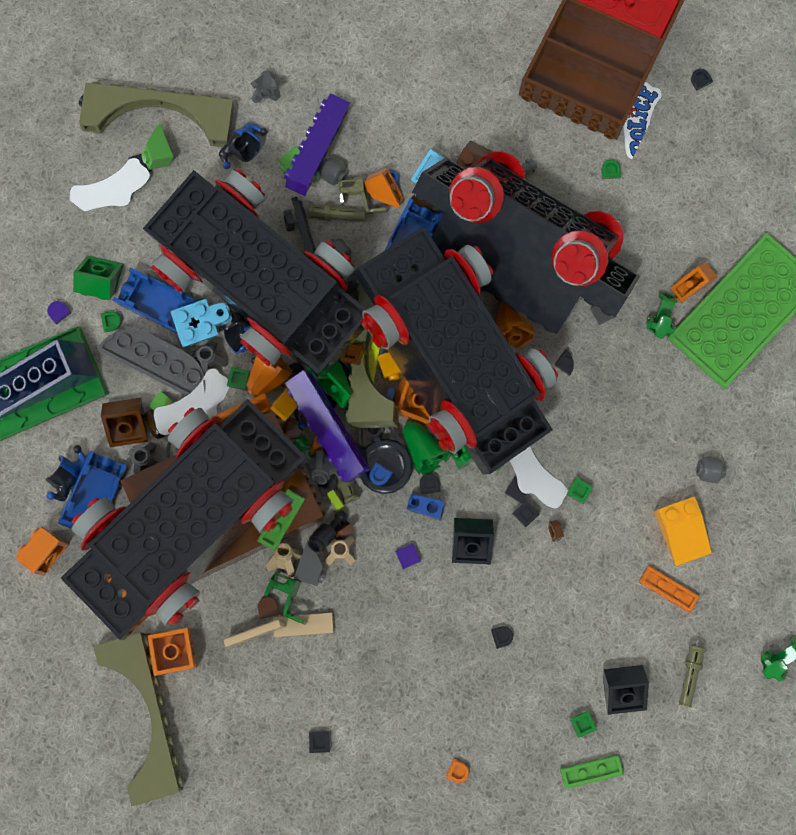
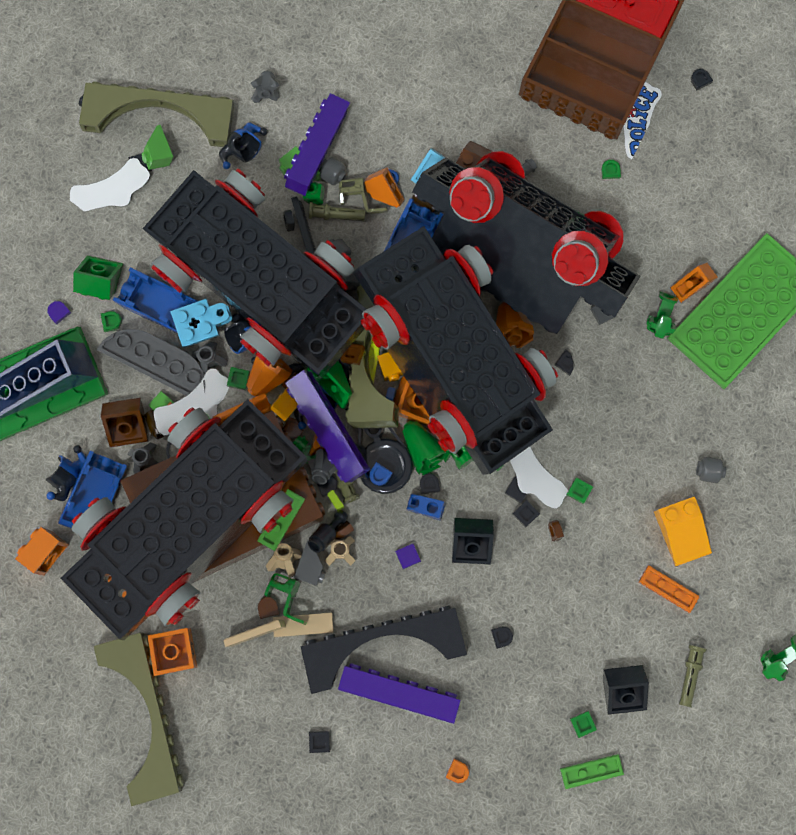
(315, 194): none -> green plate
(325, 657): none -> black arch
(398, 694): none -> dark purple brick

